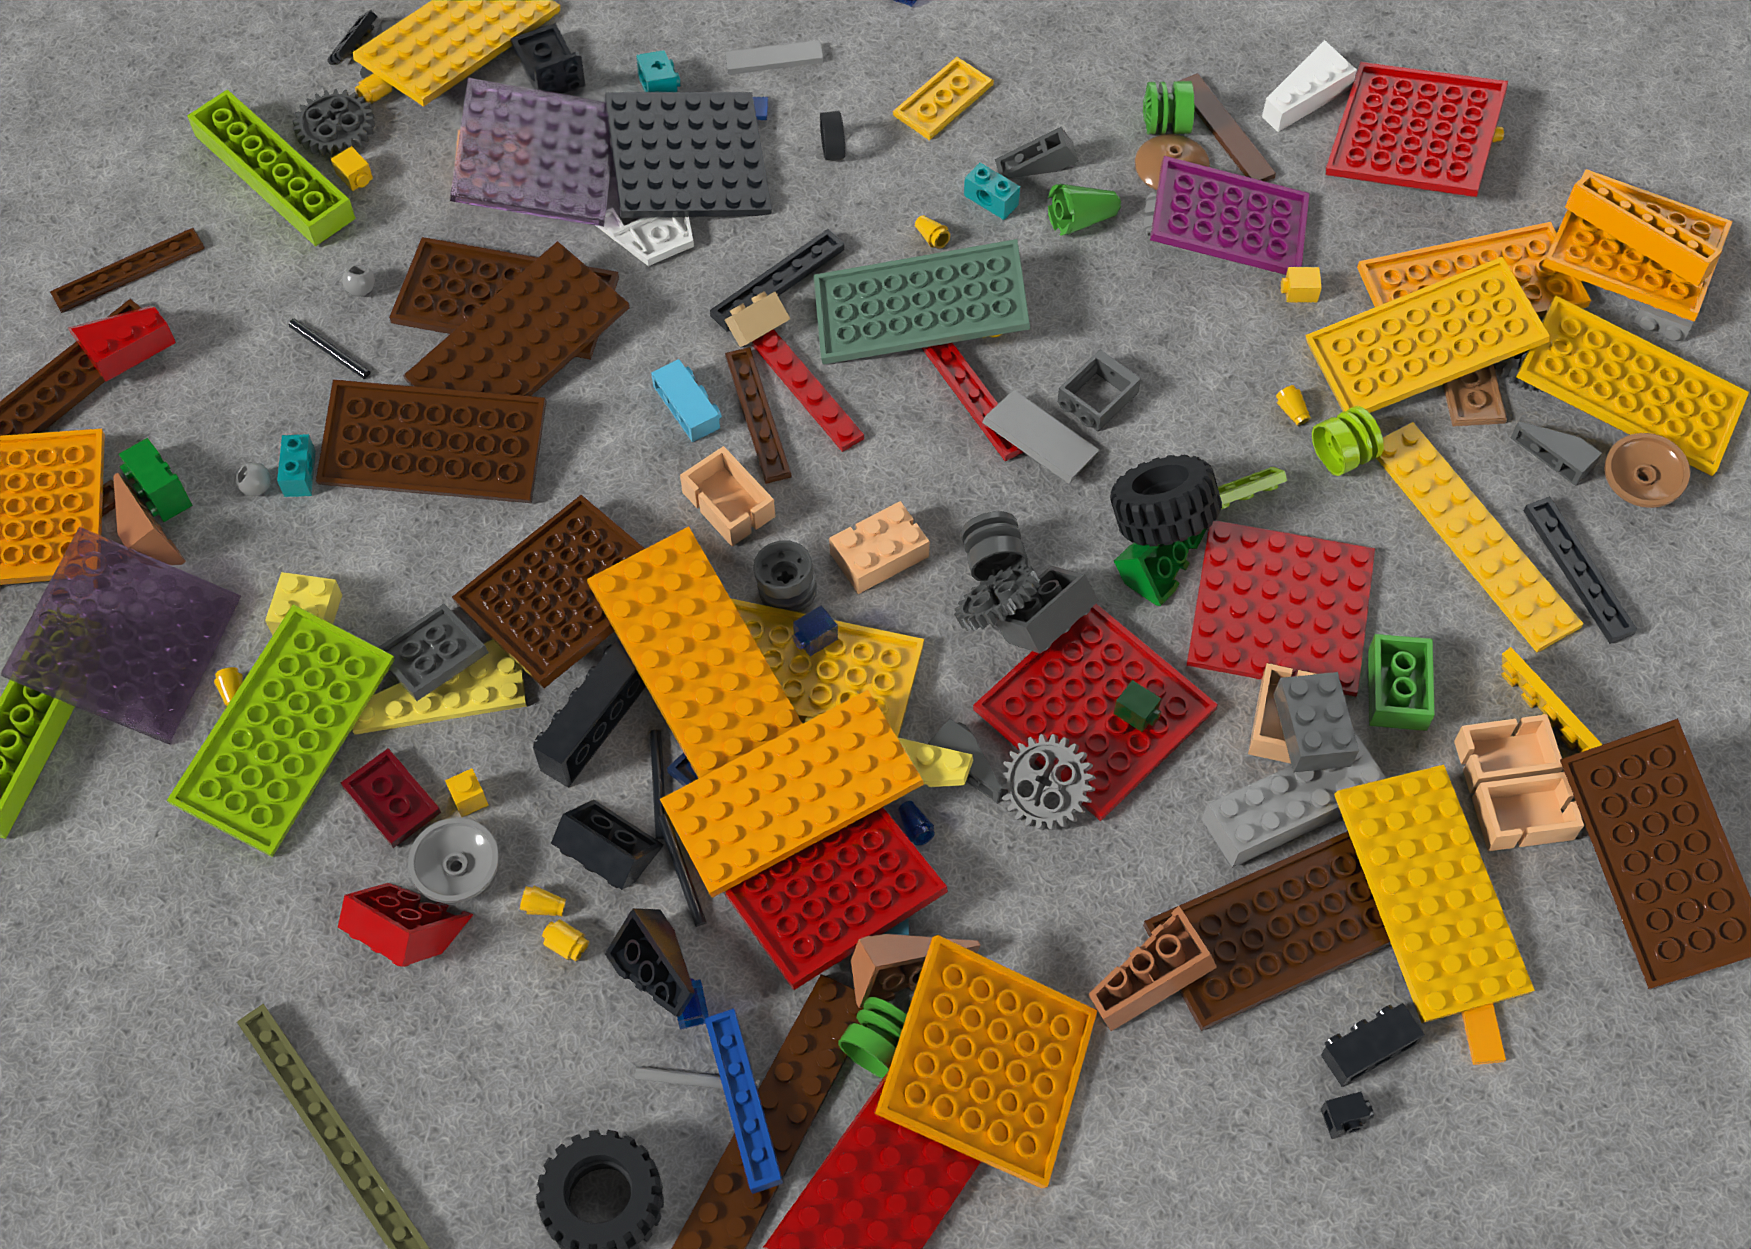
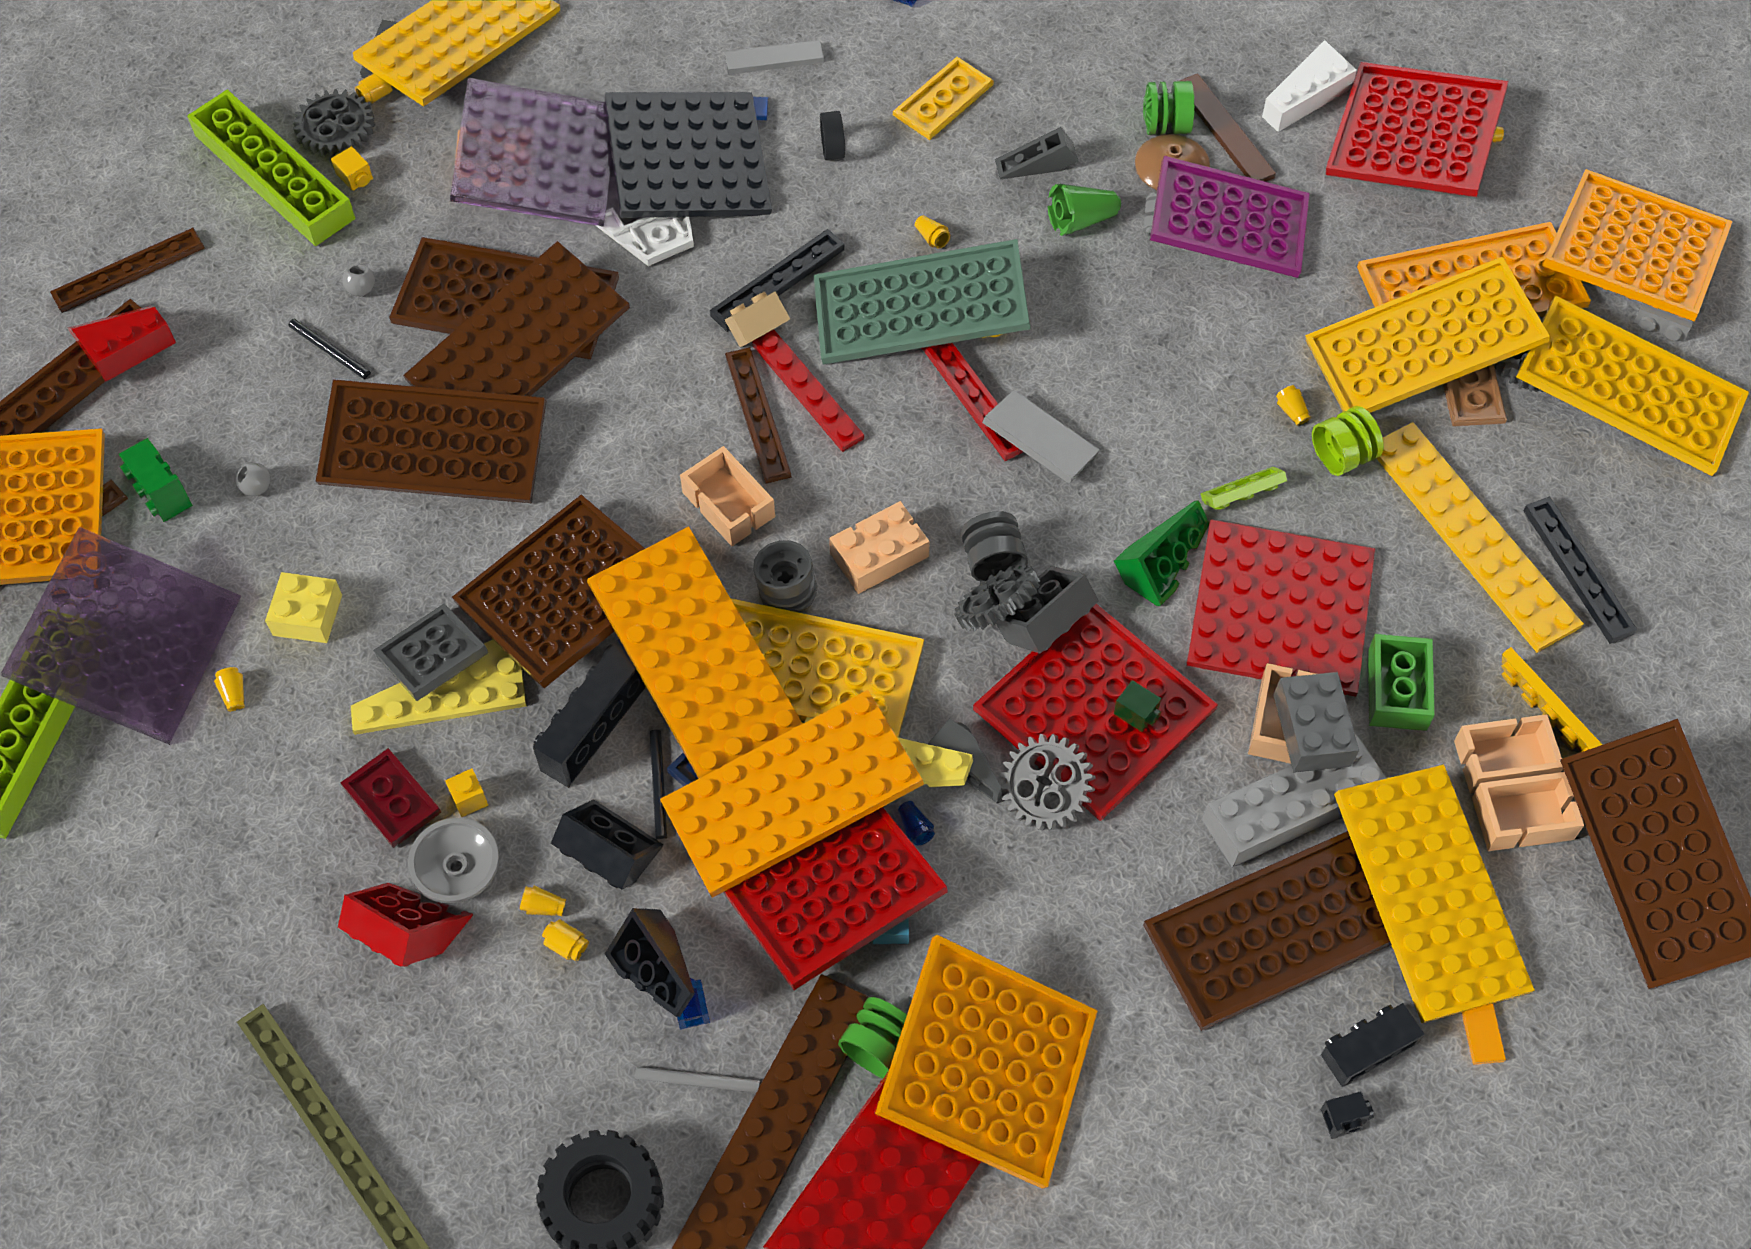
(139, 528): nougat wedge -> none
(281, 730): lime plate -> none
(296, 465): teal brick -> none
(351, 40): black hinge -> none
(549, 60): black bracket -> none
(657, 72): teal brick -> none
(681, 870): black bar -> none
(686, 400): medium azure brick -> none
(743, 1101): blue plate -> none
(815, 631): clear blue brick -> none
(891, 964): nougat wedge -> none
(991, 191): teal brick -> none
(1110, 371): dark grey window -> none
(1153, 971): nougat wedge -> none
(1166, 500): black tyre -> none
(1302, 284): yellow brick -> none
(1560, 451): dark grey slope -> none
(1643, 229): light orange brick -> none
(1652, 458): medium nougat dish -> none

